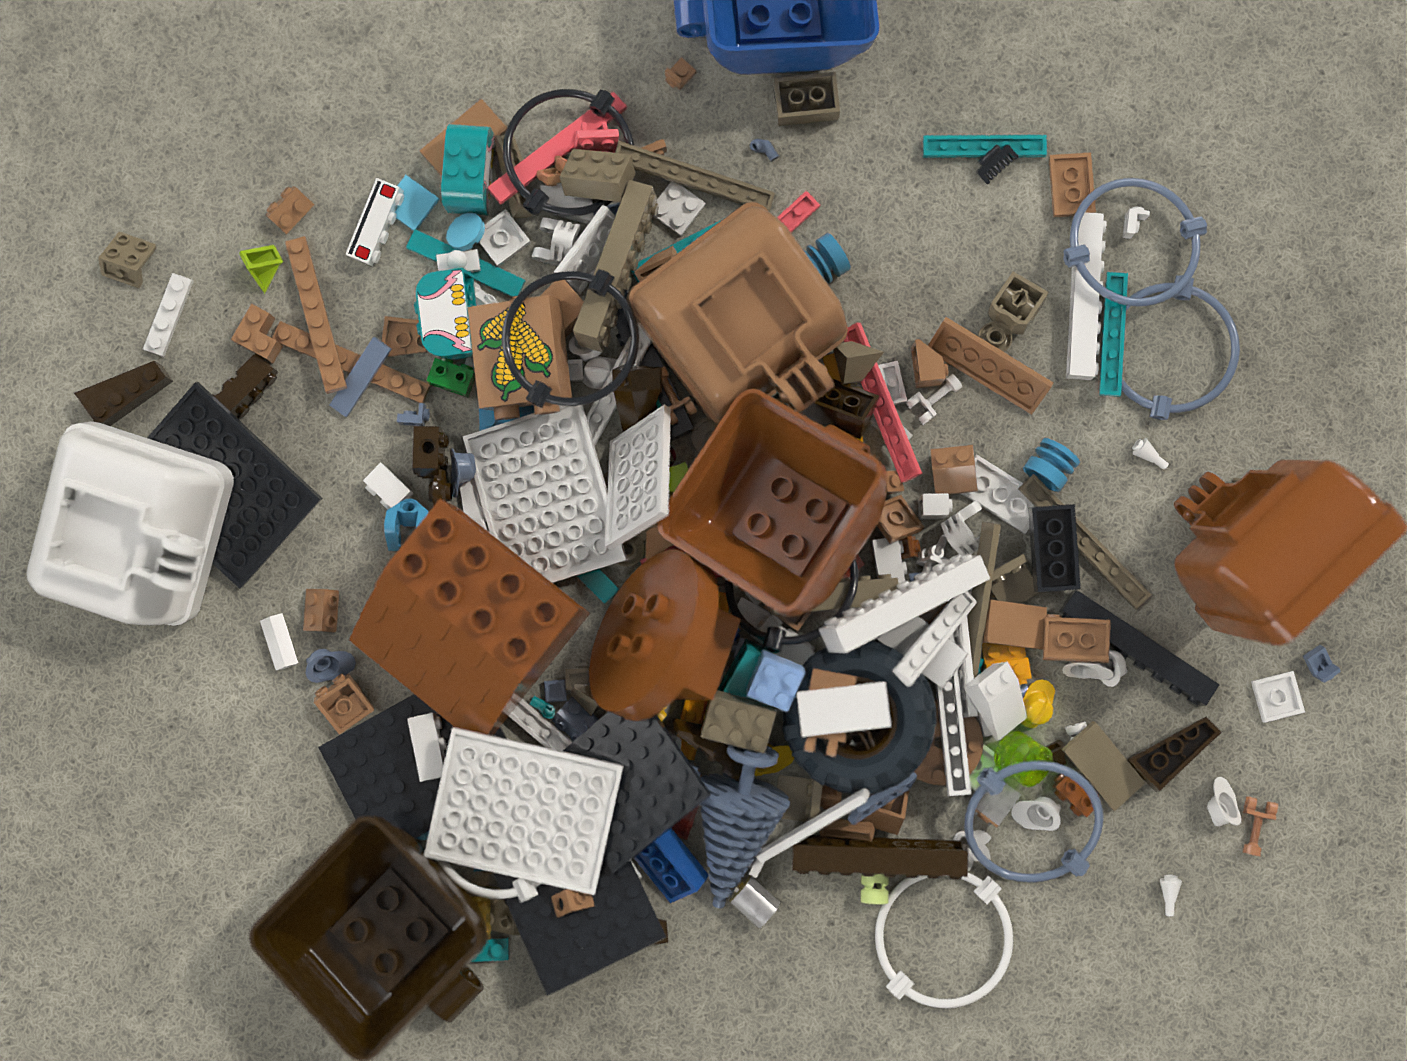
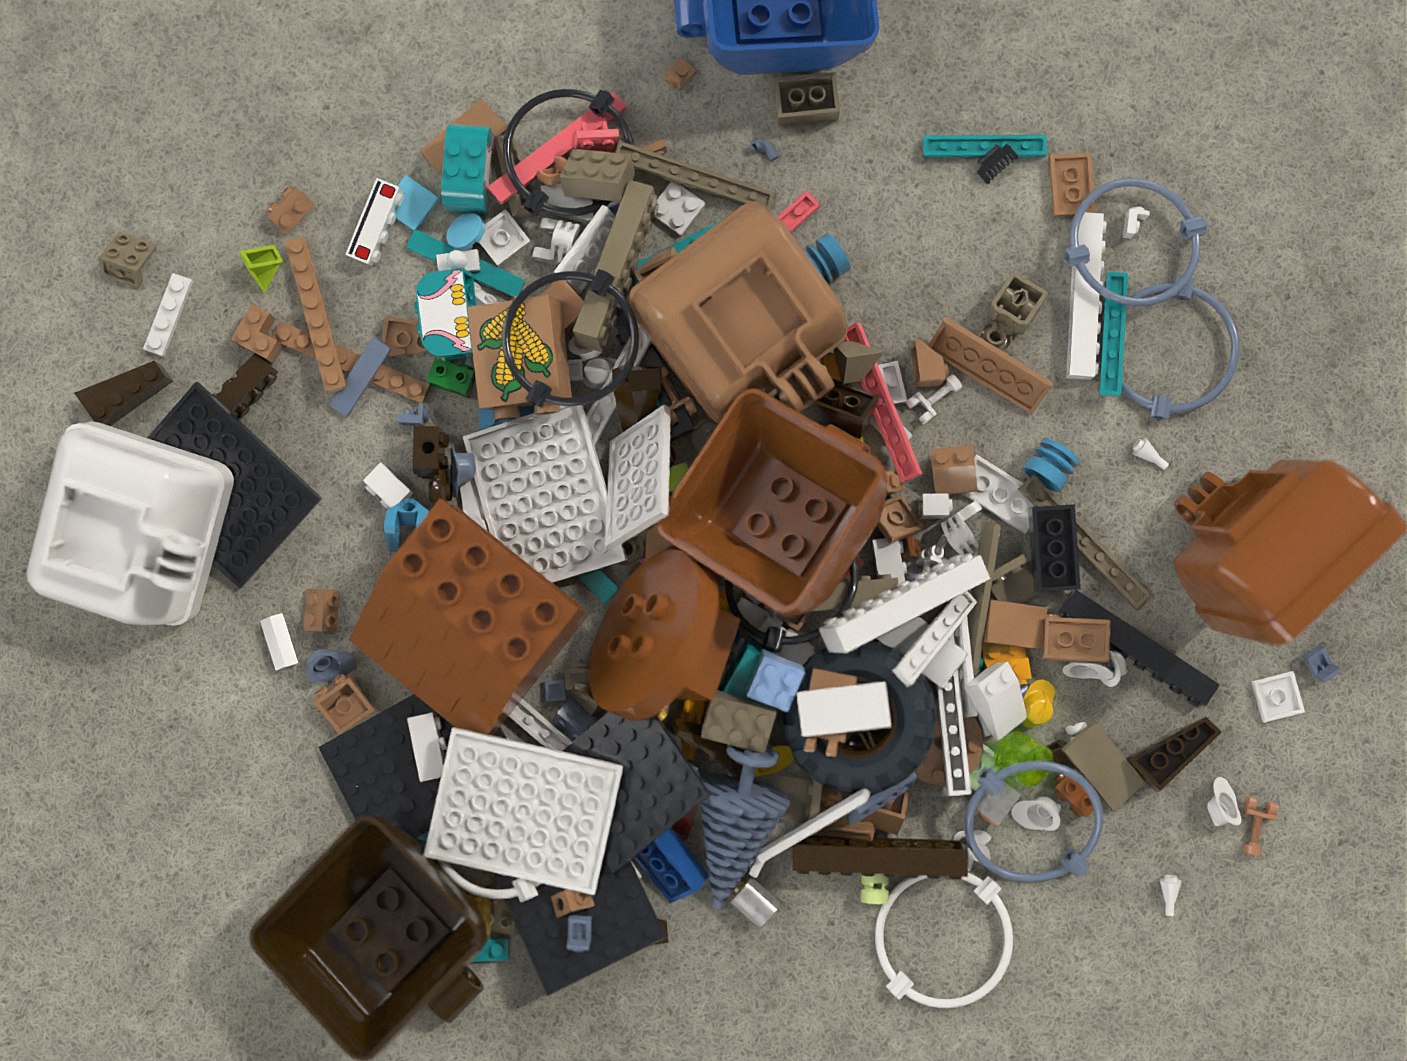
(546, 709): teal arm -> none
(579, 933): none -> sand blue bracket

